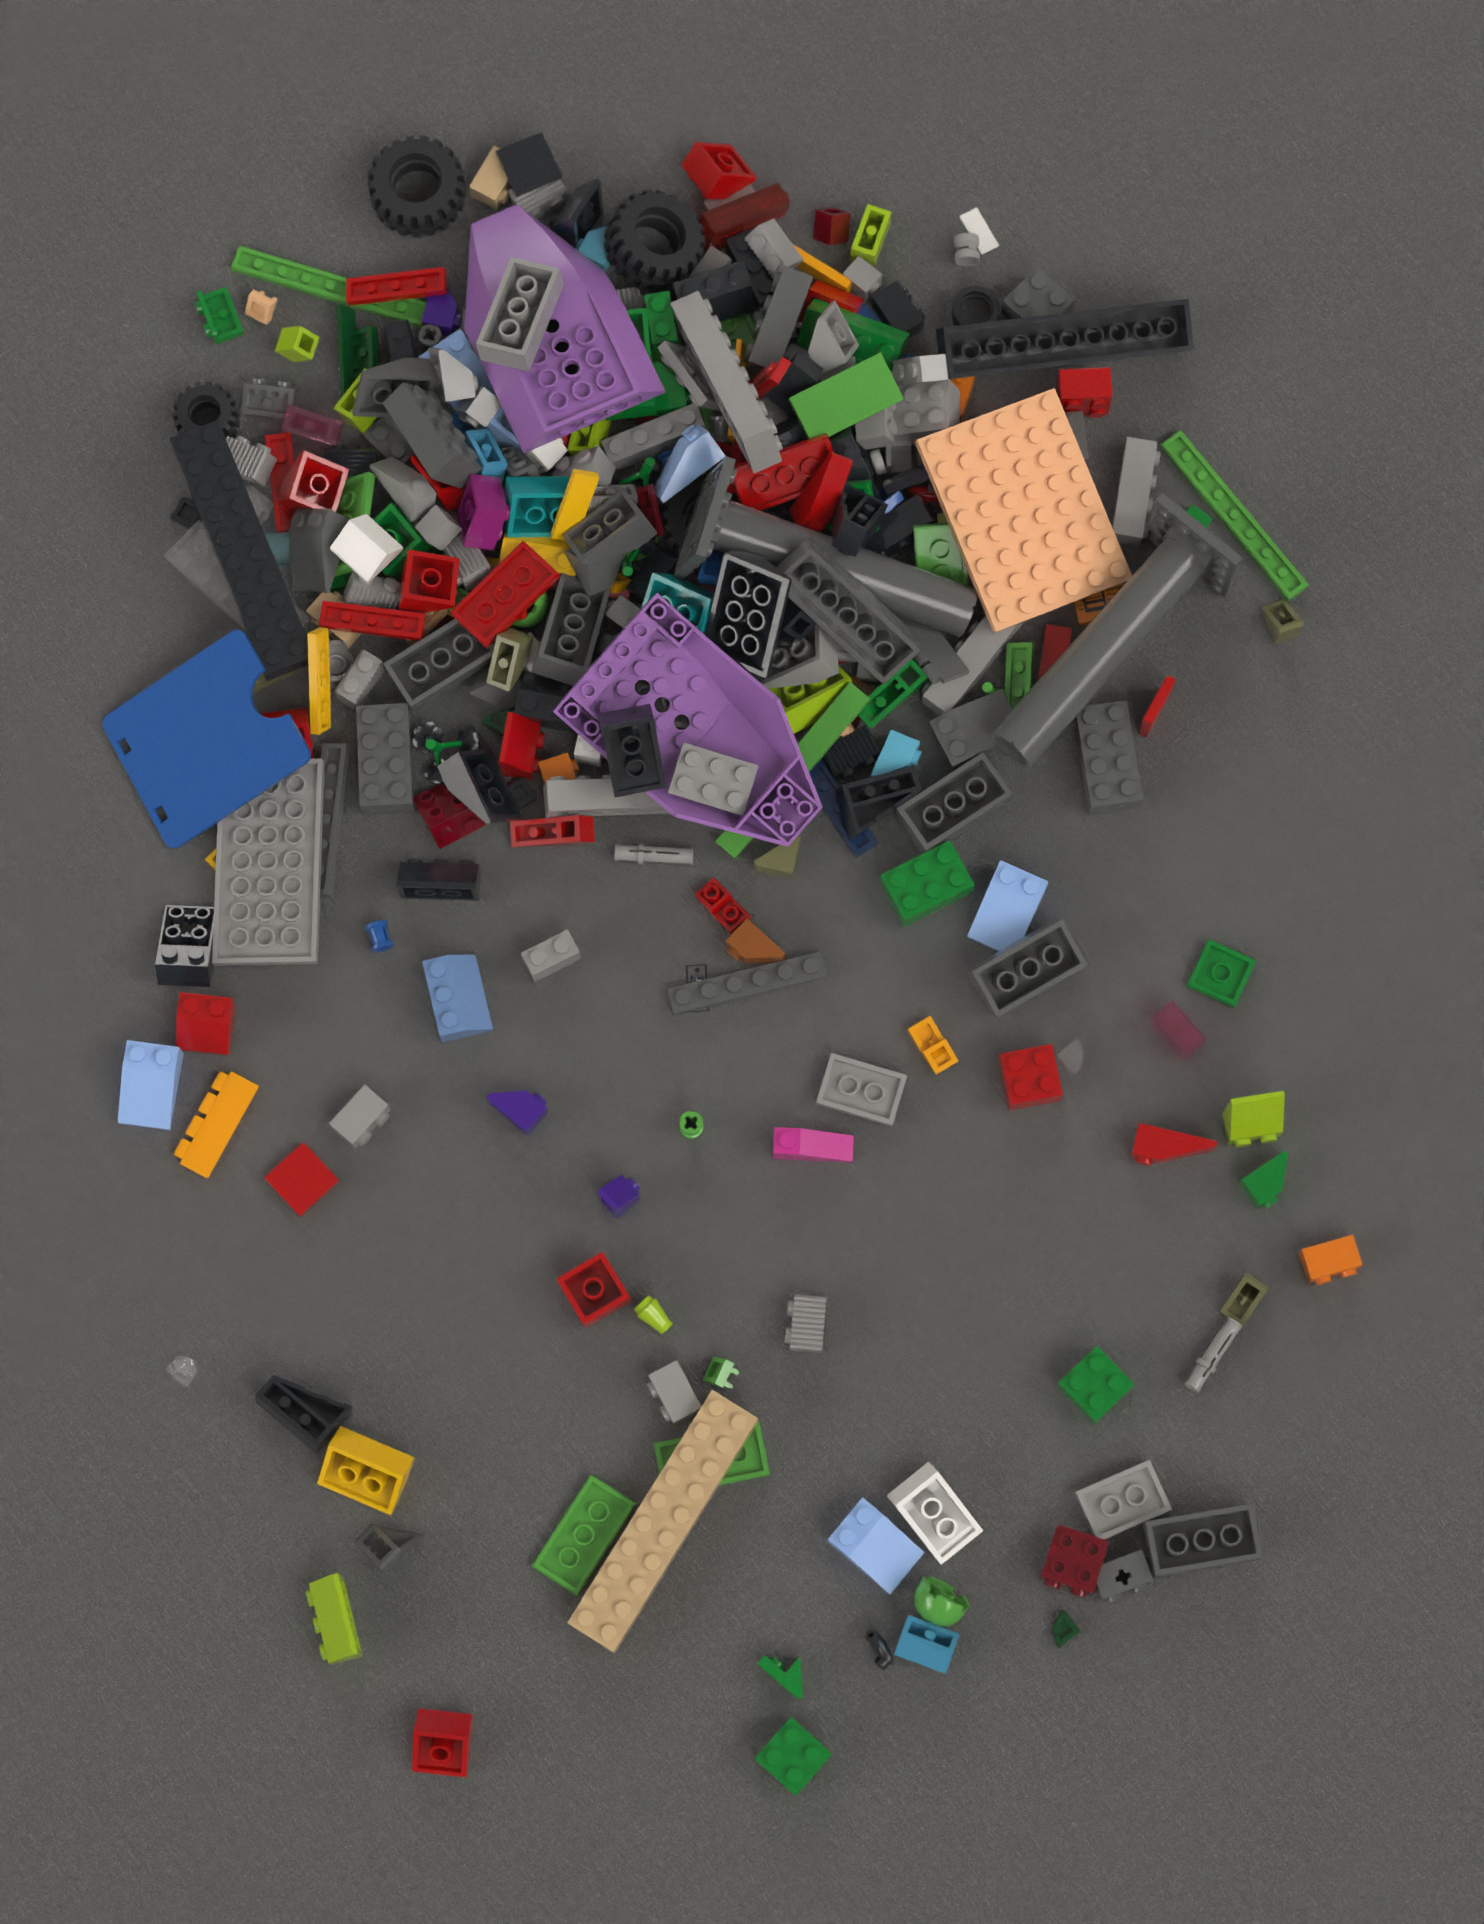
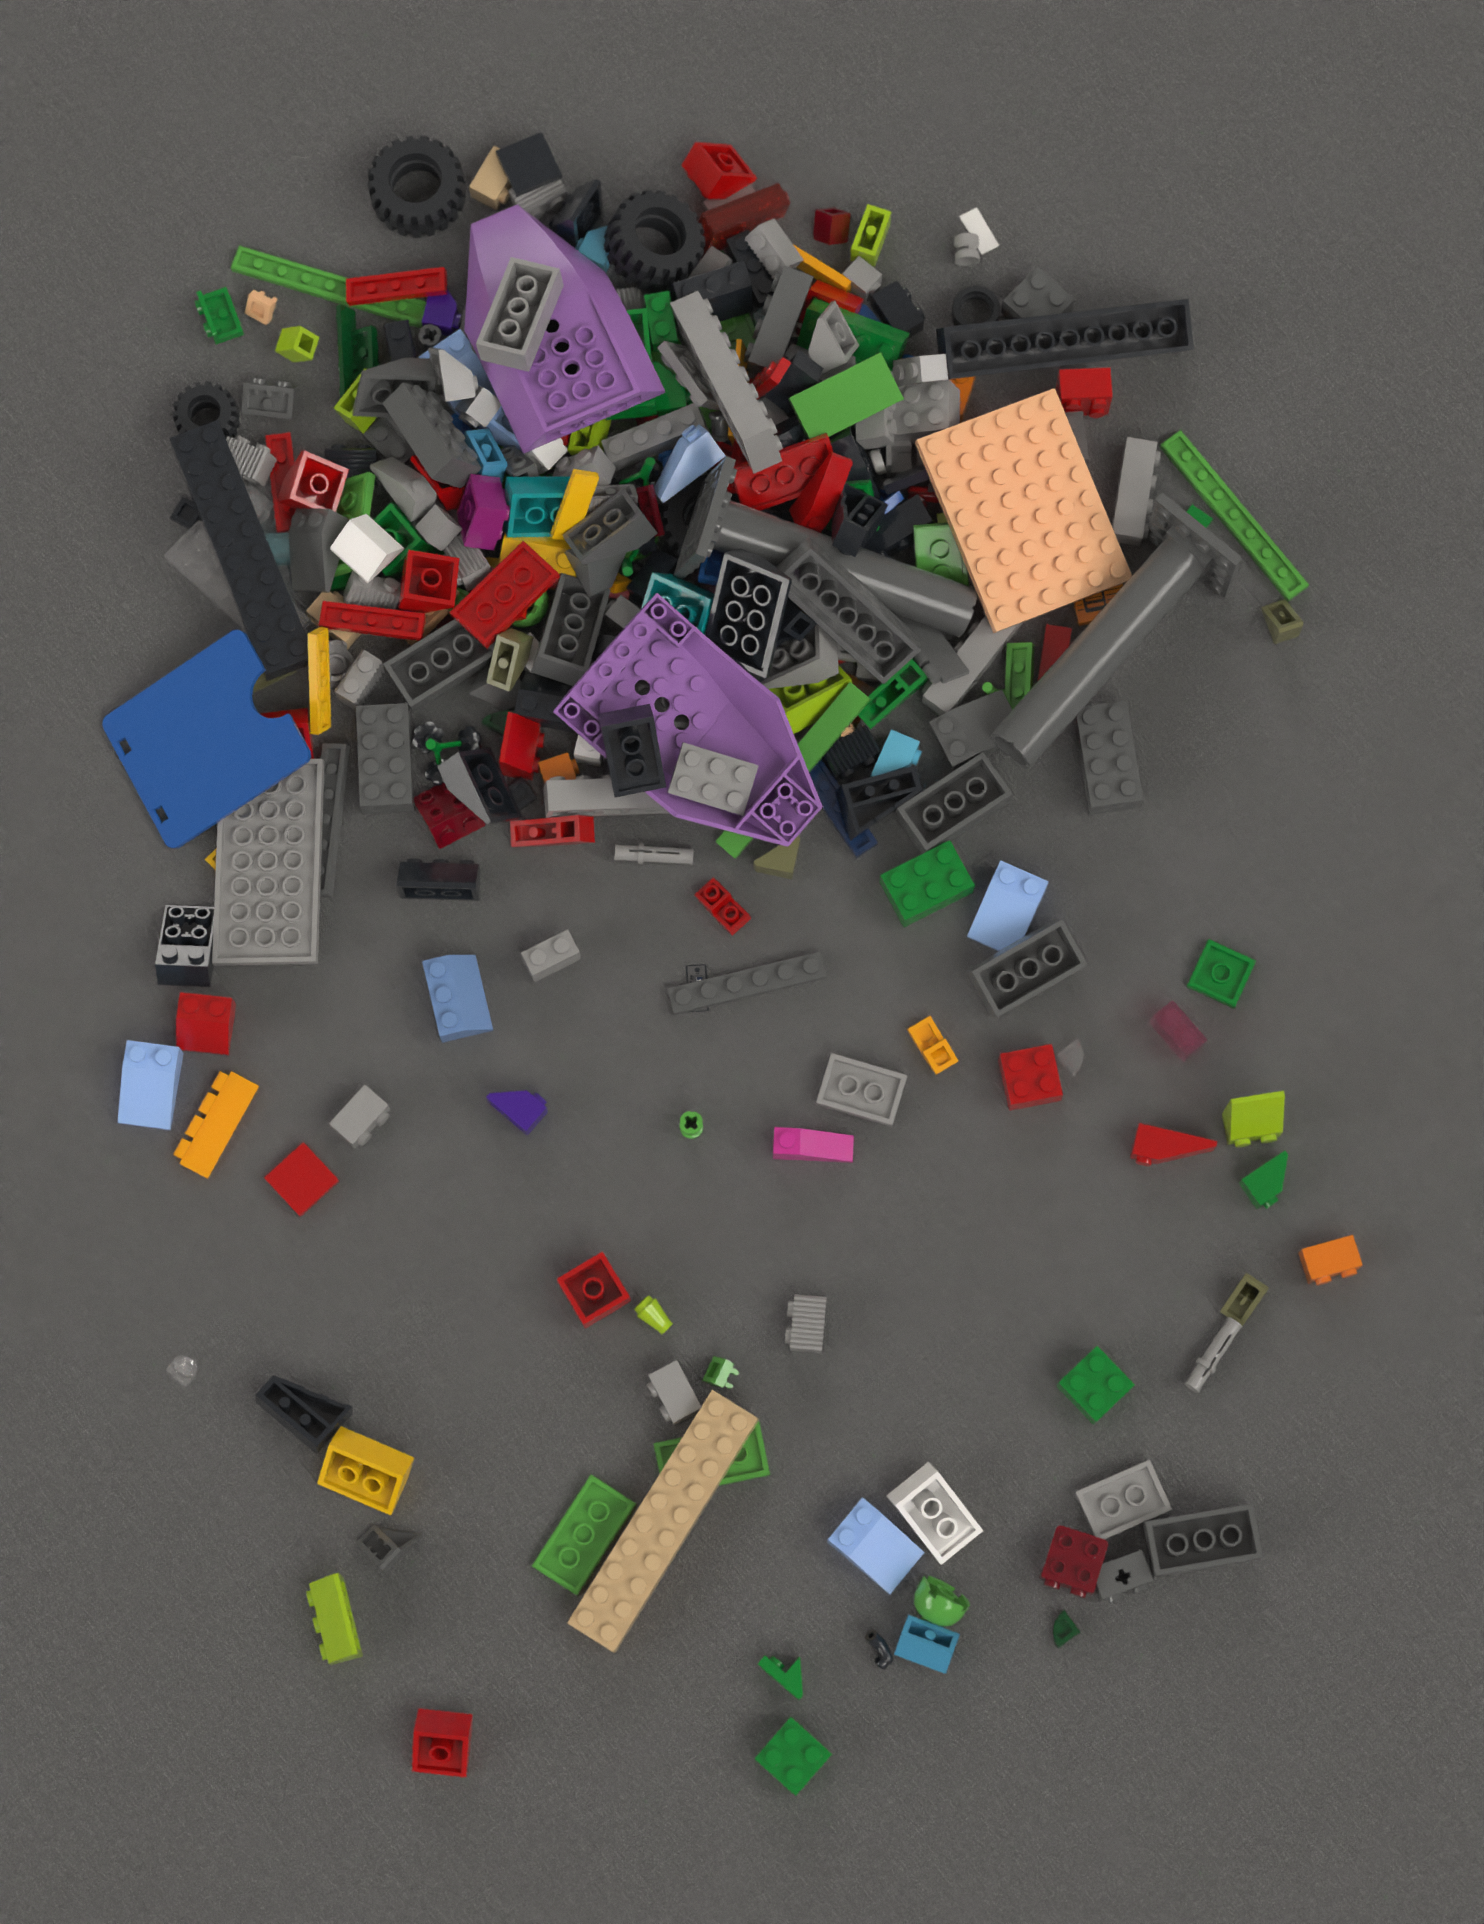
(313, 425): clear pink brick -> none
(379, 936): blue bush -> none
(619, 1195): dark purple slope -> none
(752, 946): dark orange slope -> none
(1157, 706): red tile -> none

